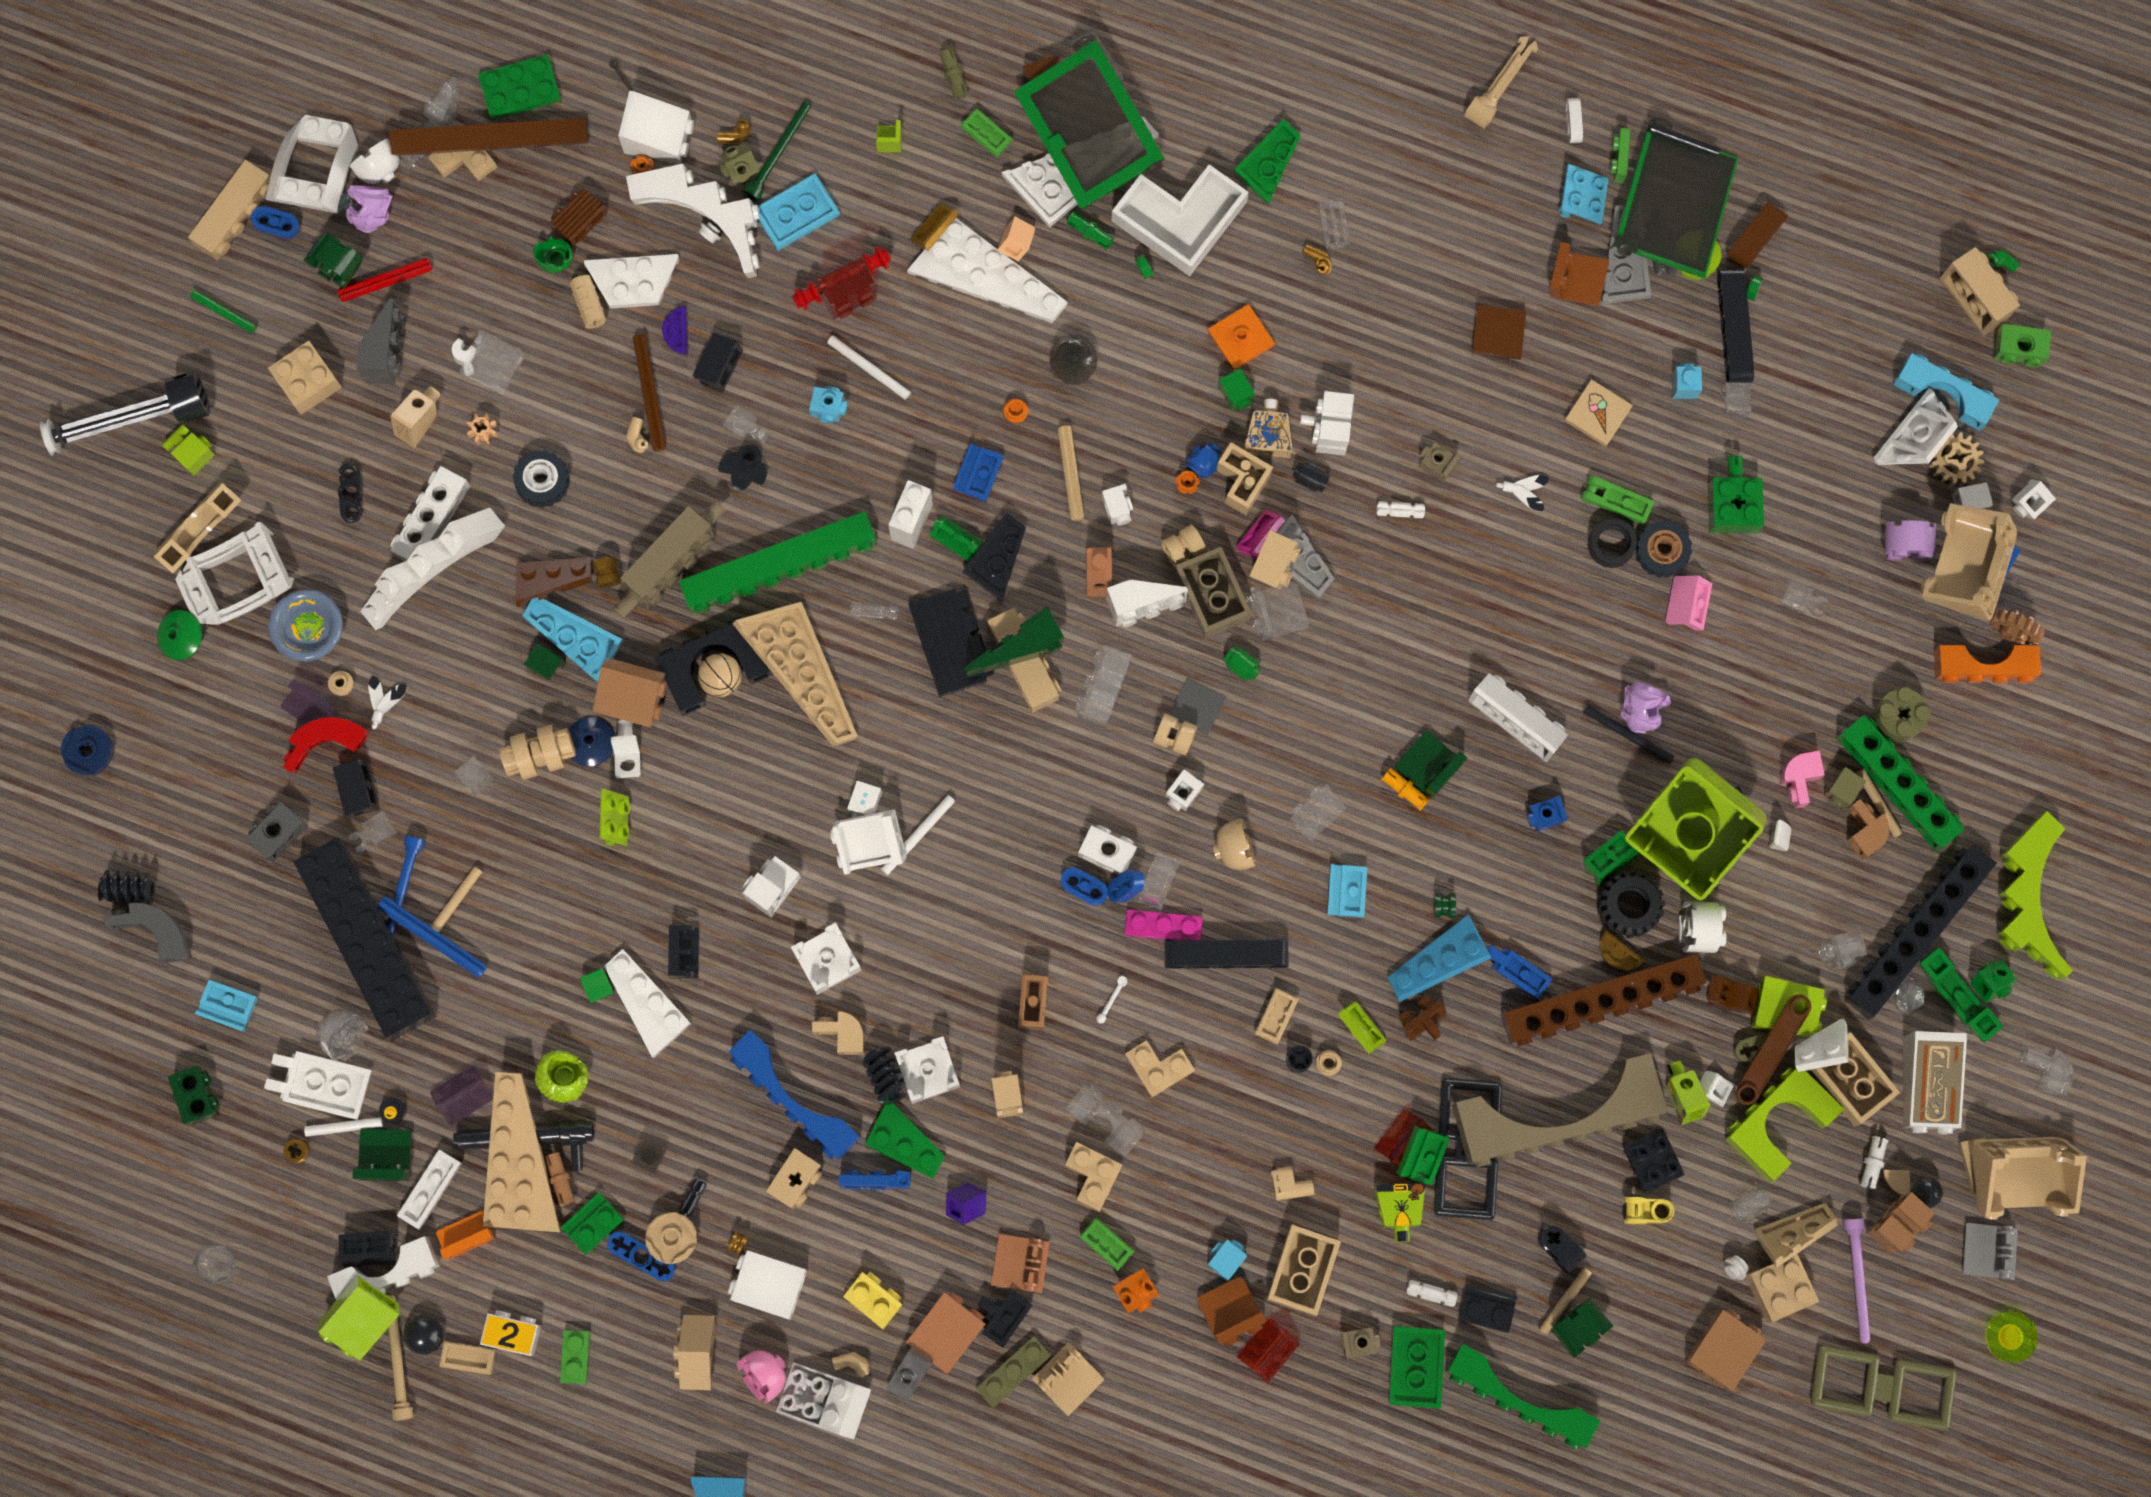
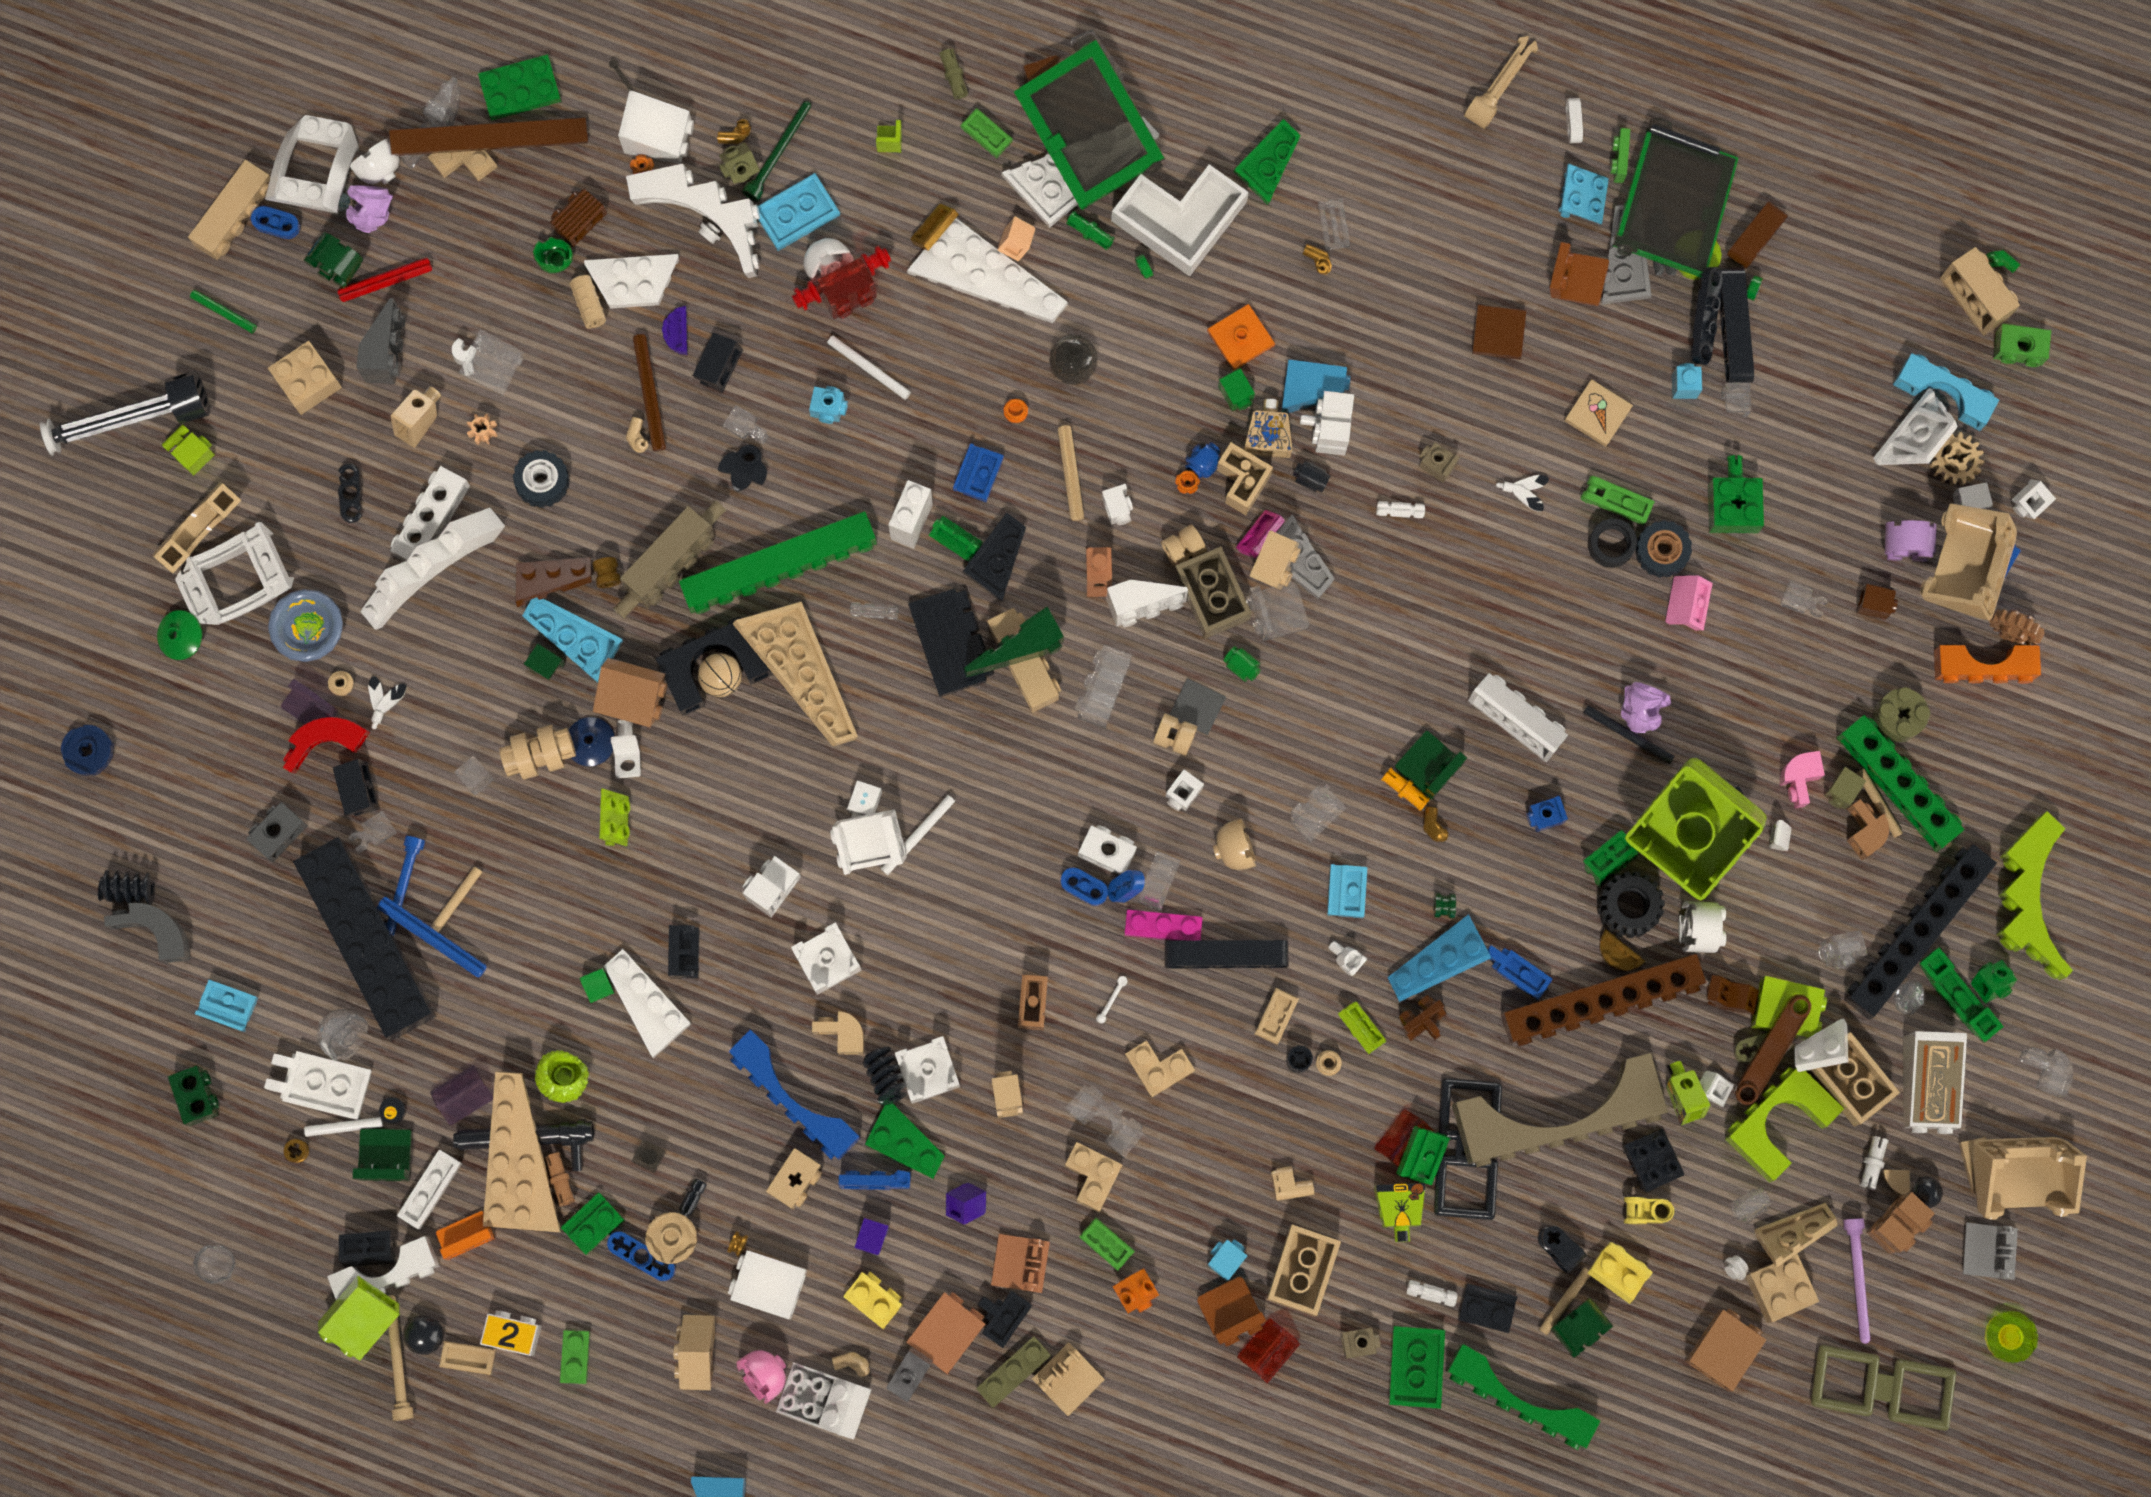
(825, 257): none -> white cylinder
(871, 1236): none -> dark purple panel
(1308, 381): none -> dark azure slope
(1347, 958): none -> white piece
(1432, 827): none -> pearl gold arm
(1620, 1272): none -> light yellow bracket
(1706, 315): none -> black plate
(1877, 602): none -> reddish brown brick

